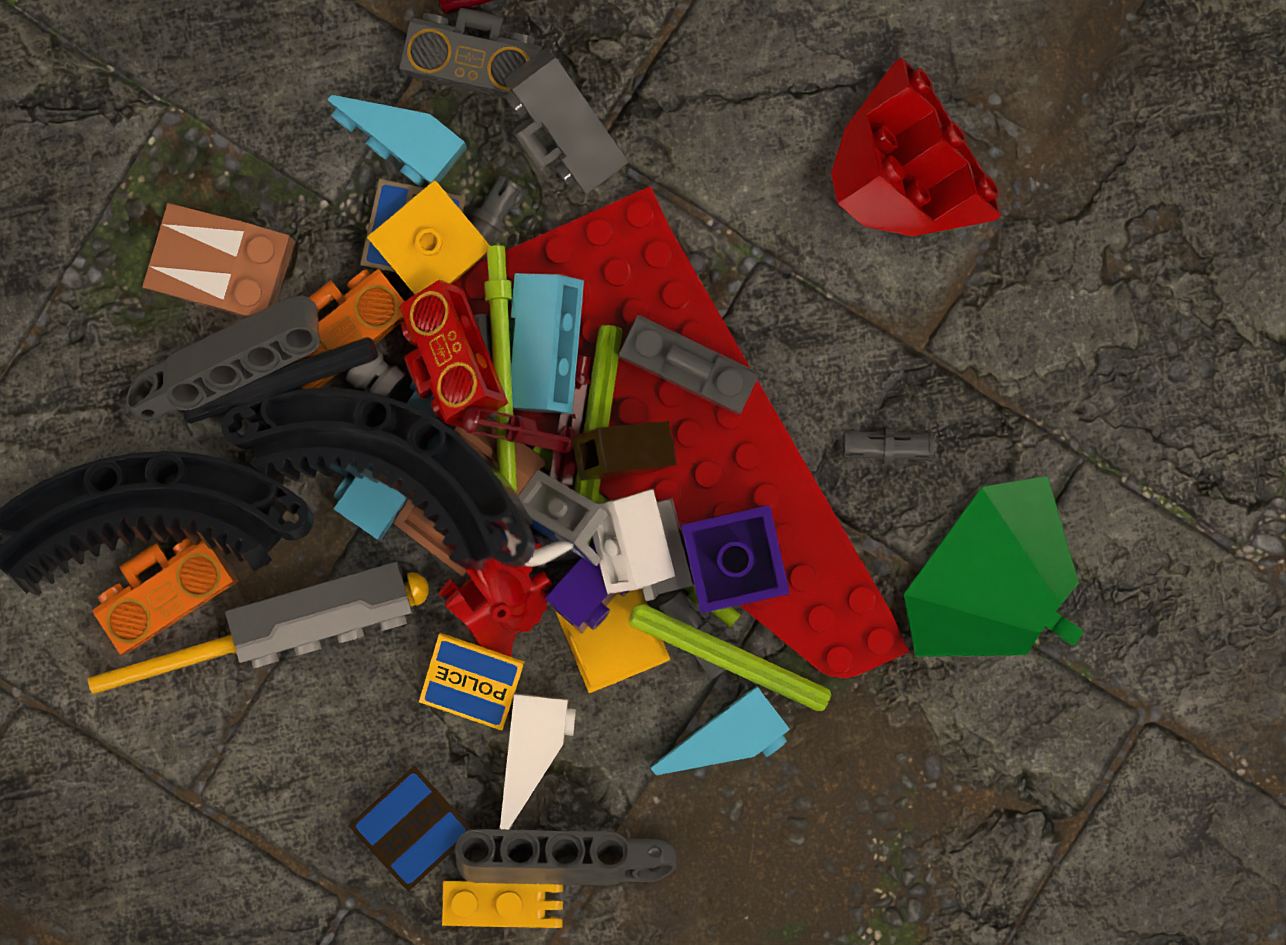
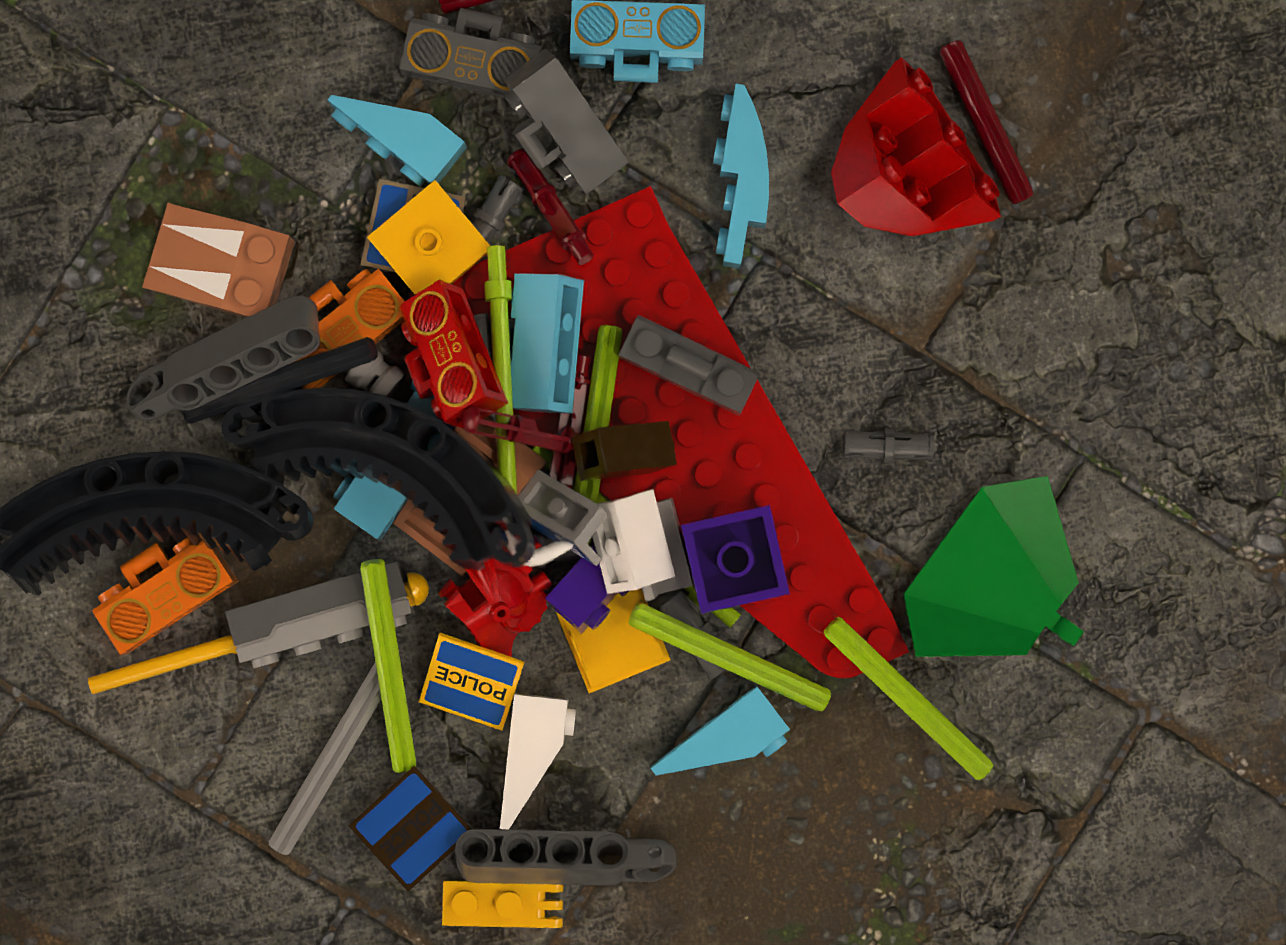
(327, 765): none -> light grey axle
(388, 665): none -> lime axle
(550, 205): none -> dark red piece
(637, 29): none -> medium azure piece
(743, 159): none -> medium azure slope
(908, 698): none -> lime axle
(986, 122): none -> dark red axle

